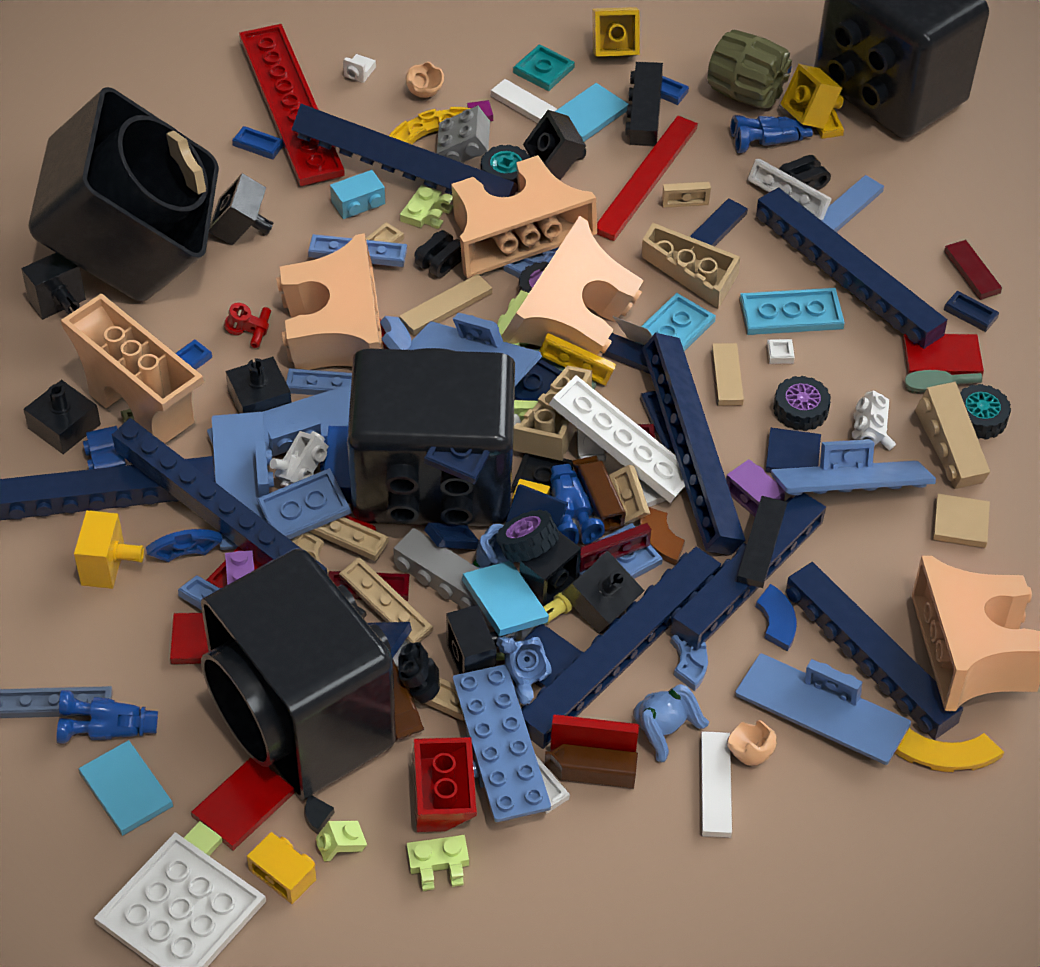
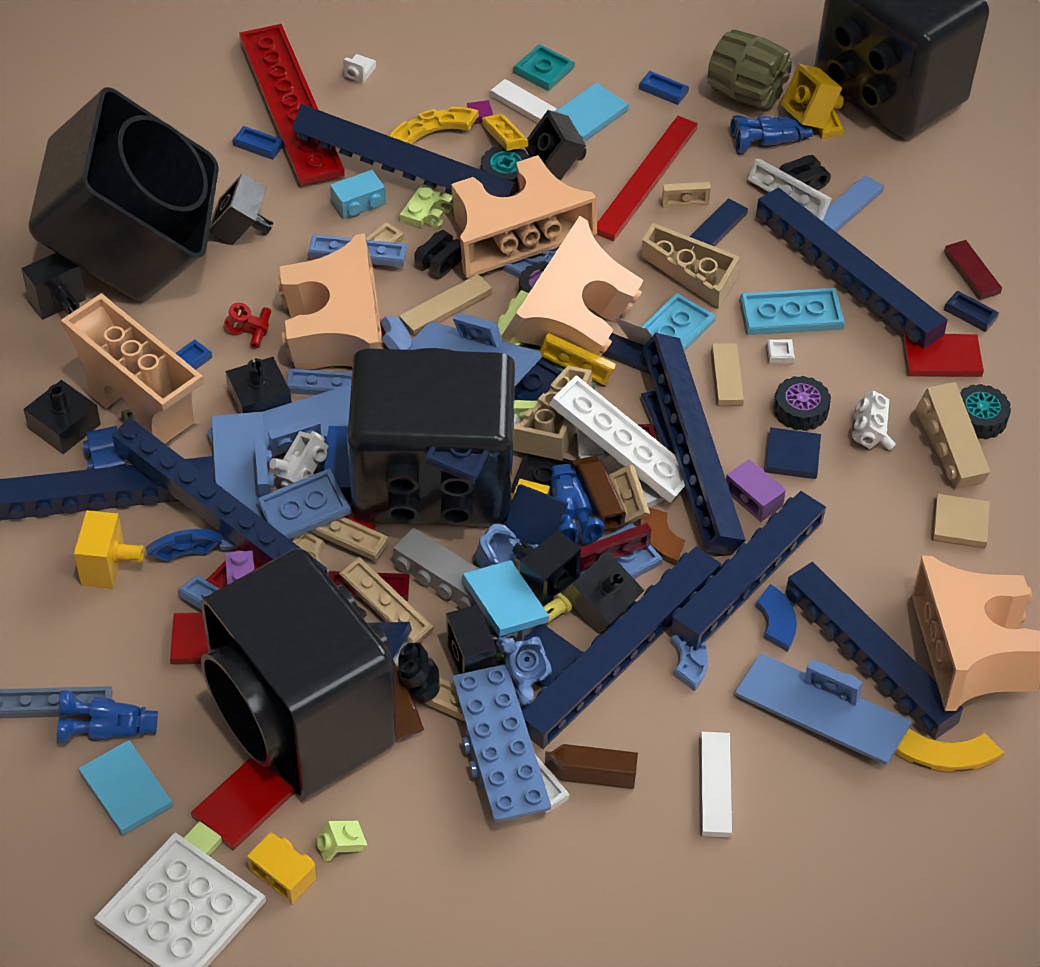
(191, 170): tan tile -> none
(317, 813): black tile -> none
(424, 80): light nougat hair -> none
(438, 855): yellowish green plate -> none
(443, 783): red slope -> none
(452, 536): dark blue tile -> none
(464, 135): light grey brick -> none
(504, 132): none -> yellow tile
(527, 536): black wheel -> none
(593, 733): red tile -> none
(616, 31): yellow brick -> none
(645, 103): black brick -> none
(664, 713): medium blue hair -> none
(752, 742): light nougat hair -> none
(762, 542): black tile -> none
(850, 467): medium blue bracket -> none
(921, 380): sand green piece -> none

